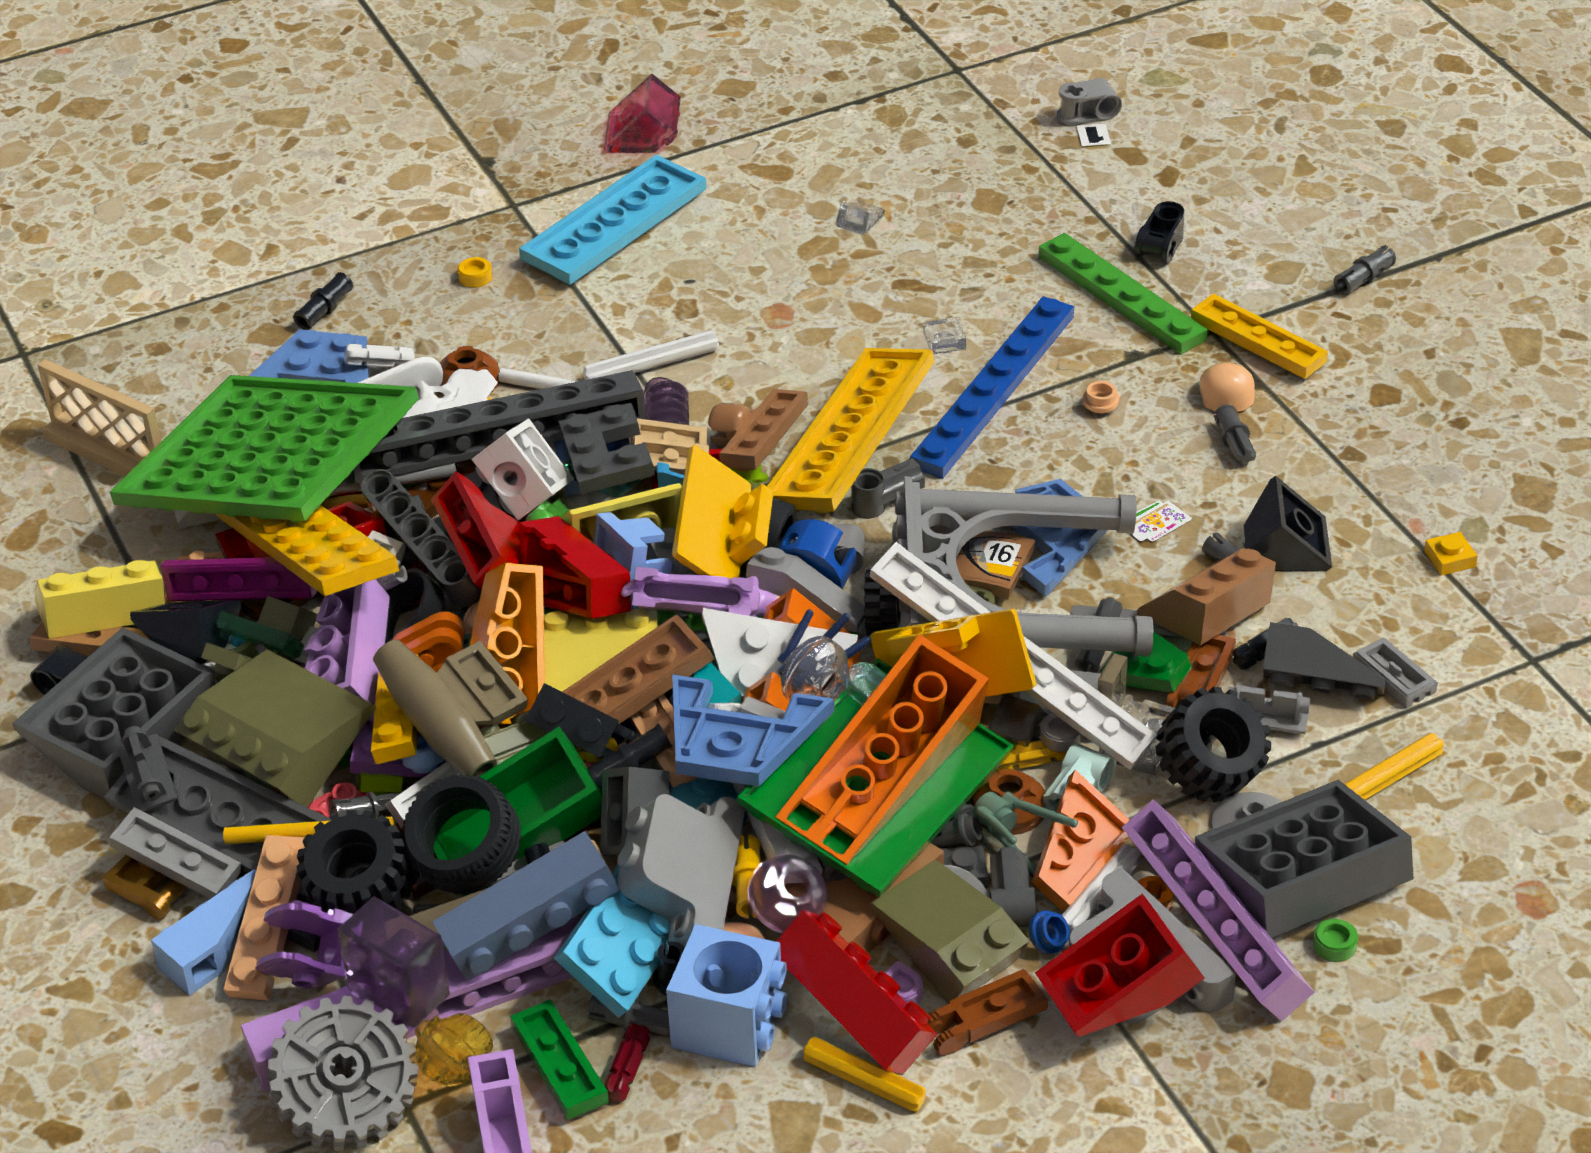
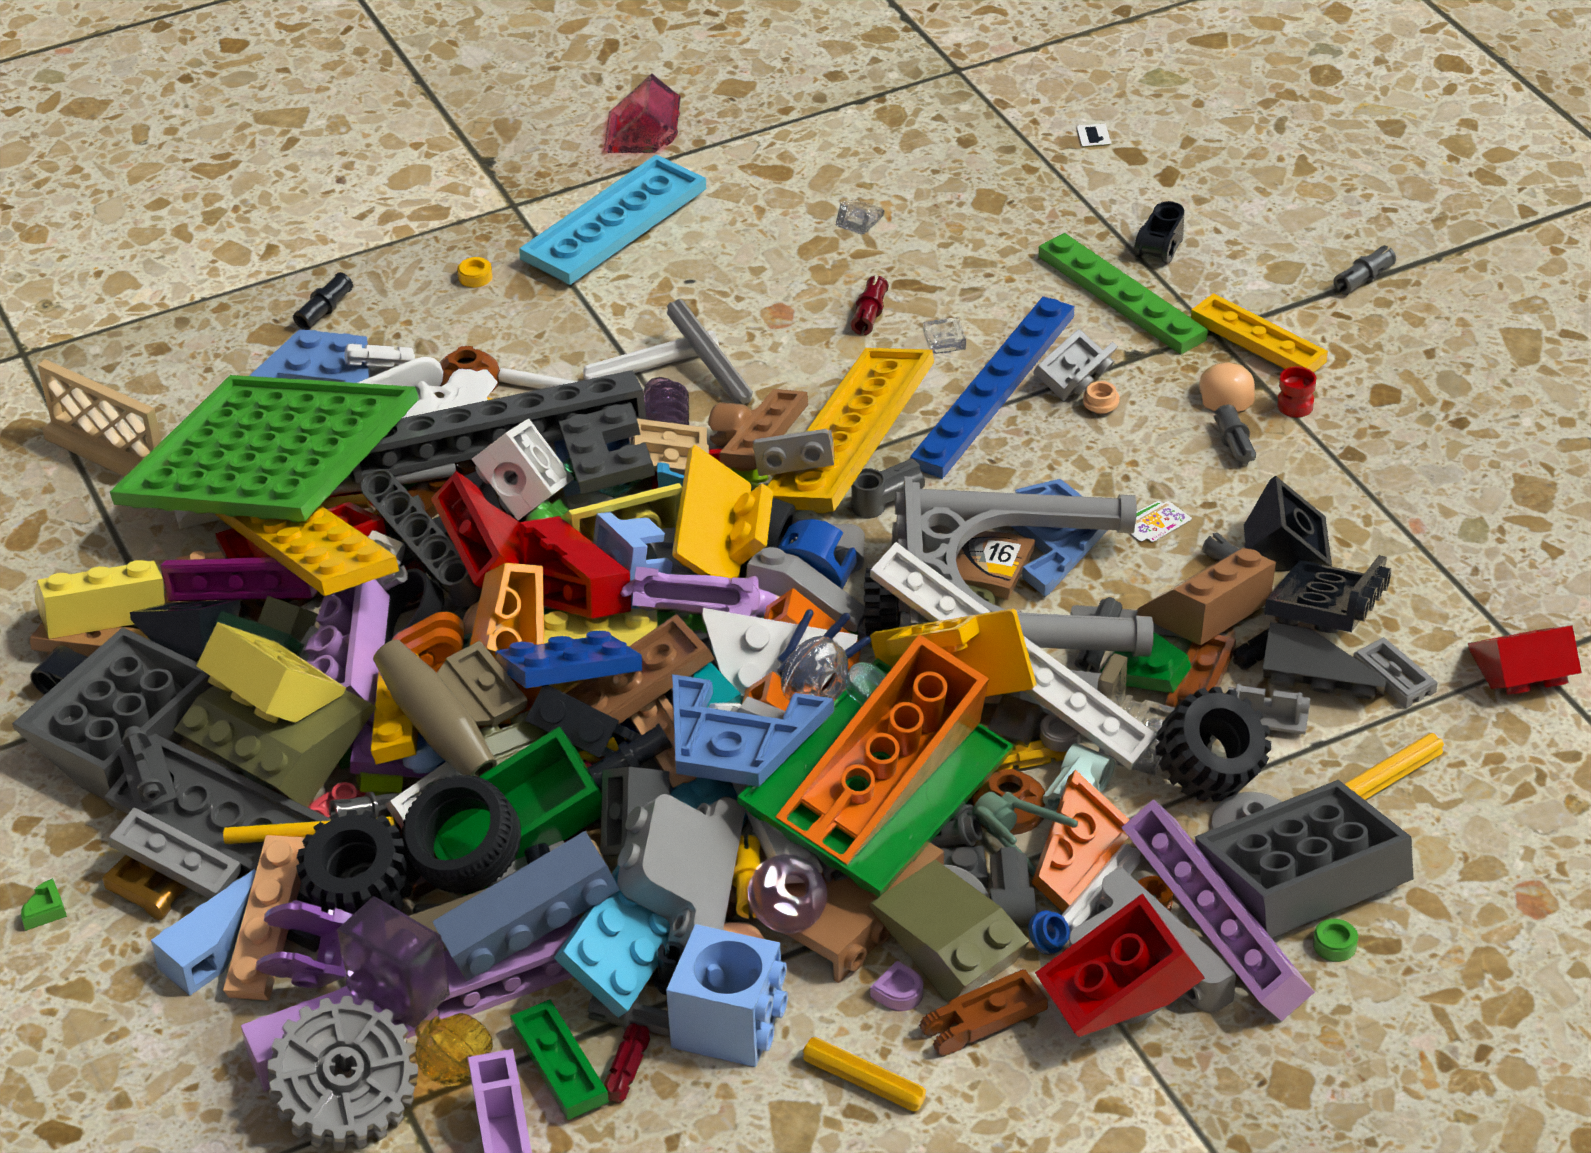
(43, 906): none -> bright green tile
(266, 675): none -> light yellow slope
(568, 659): none -> blue plate
(709, 352): none -> light grey axle
(794, 452): none -> light grey bracket
(854, 992): red brick -> none
(869, 305): none -> dark red pin
(1073, 365): none -> light grey bracket
(1088, 100): light grey piece -> none
(1296, 391): none -> red wheel
(1328, 595): none -> black bracket
(1450, 553): yellow plate -> none
(1528, 658): none -> red slope

